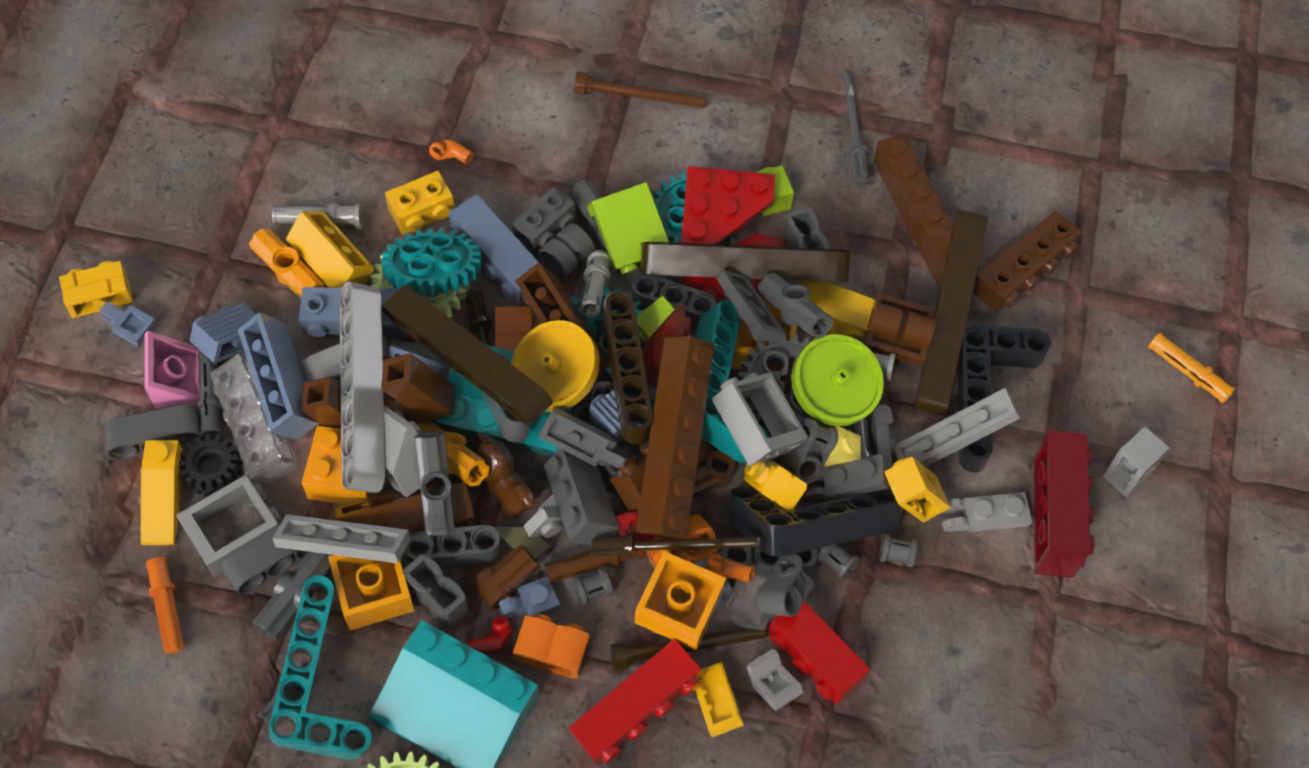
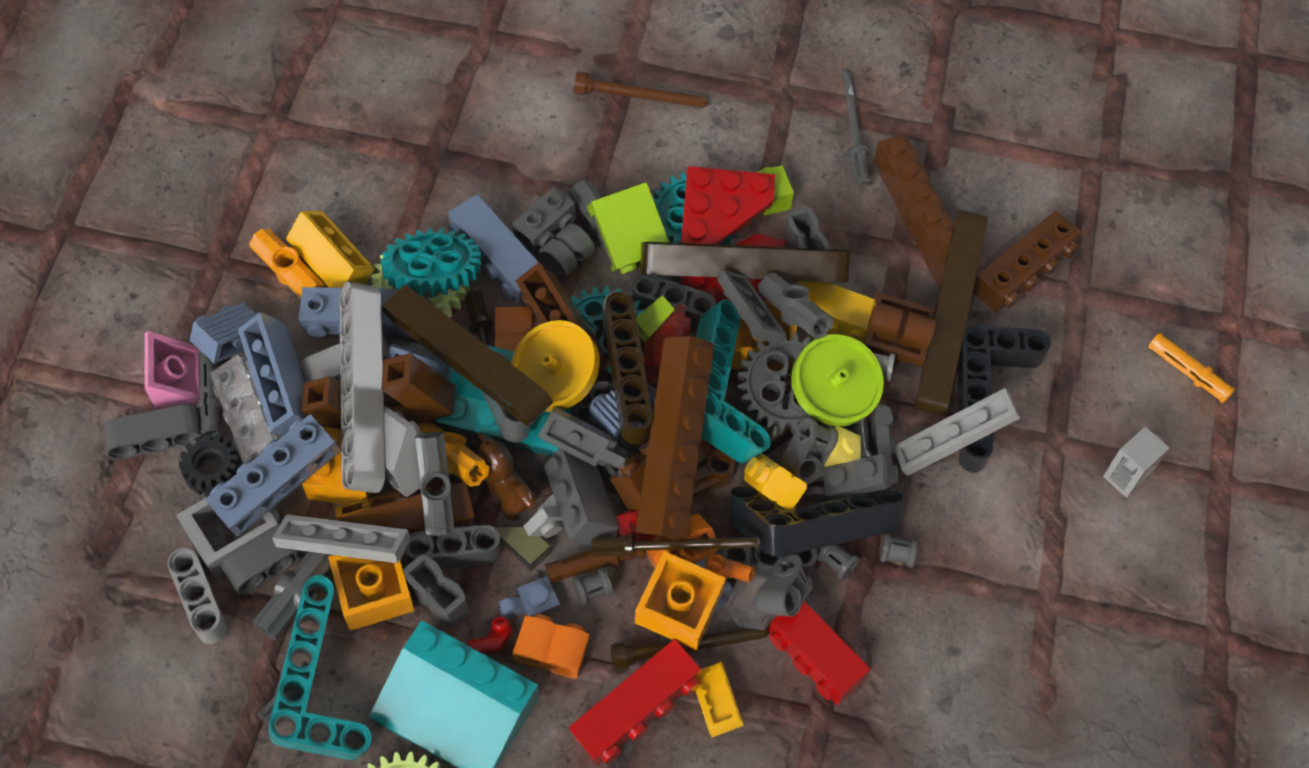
(90, 289): yellow brick -> none
(128, 324): sand blue plate -> none
(160, 491): yellow slope -> none
(165, 605): orange axle -> none
(187, 585): none -> light grey beam
(272, 474): none -> sand blue brick
(337, 214): light grey pin -> none
(419, 202): yellow brick -> none
(450, 149): orange arm -> none
(501, 580): reddish brown piece -> none
(596, 277): light grey pin -> none
(773, 409): light grey window -> none
(773, 680): light grey bracket -> none
(917, 489): yellow brick -> none
(988, 513): light grey hinge -> none
(1062, 504): dark red brick -> none

